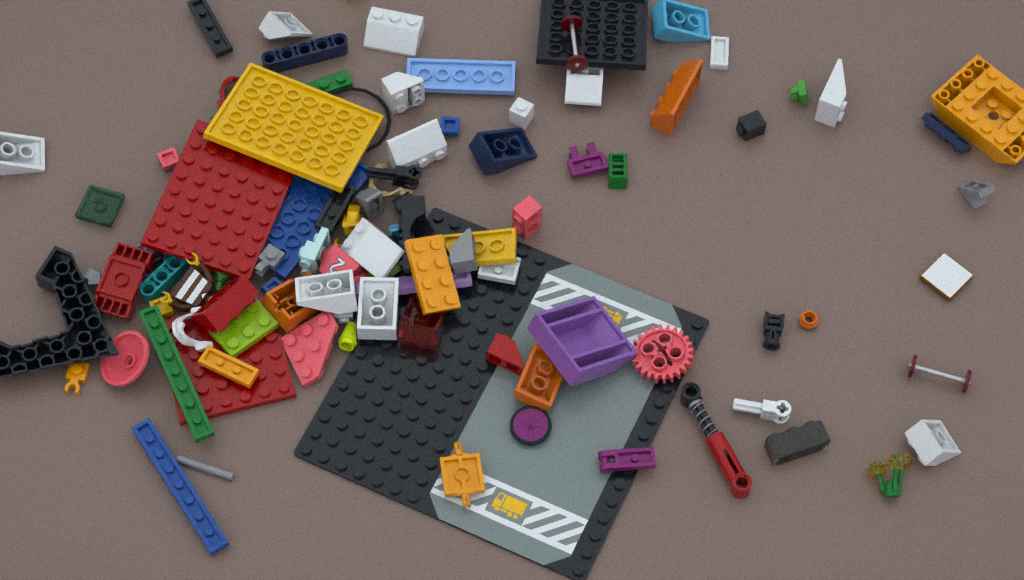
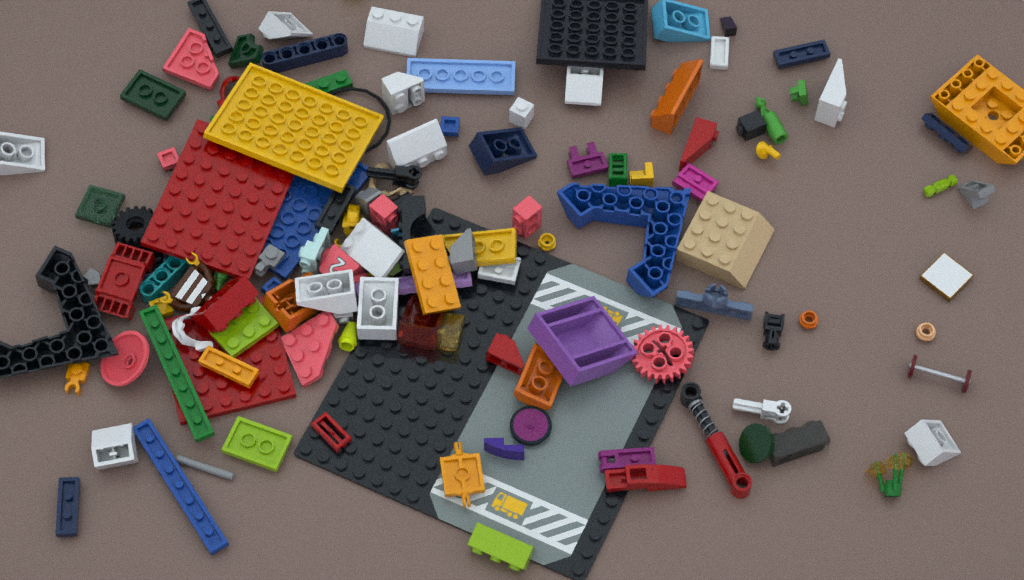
(68, 507): none -> dark blue plate
(114, 447): none -> white slope
(129, 219): none -> black tyre
(153, 95): none -> dark green plate
(193, 61): none -> coral plate
(245, 51): none -> dark green tile
(257, 444): none -> lime plate
(341, 443): none -> red tile
(384, 214): none -> coral brick
(450, 331): none -> clear yellow slope
(496, 447): none -> dark purple slope
(500, 547): none -> lime brick
(547, 237): none -> yellow plate
(577, 62): dark red axle -> none
(643, 177): none -> yellow panel
(645, 476): none -> red slope
(656, 209): none -> blue wedge
(696, 180): none -> dark pink plate
(699, 141): none -> red slope
(714, 302): none -> sand blue plate
(725, 240): none -> tan slope
(728, 26): none -> black piece
(756, 443): none -> dark green tile
(763, 150): none -> yellow plate
(774, 126): none -> bright green wheel
(801, 54): none -> dark blue plate
(928, 328): none -> light nougat plate
(940, 185): none -> lime axle

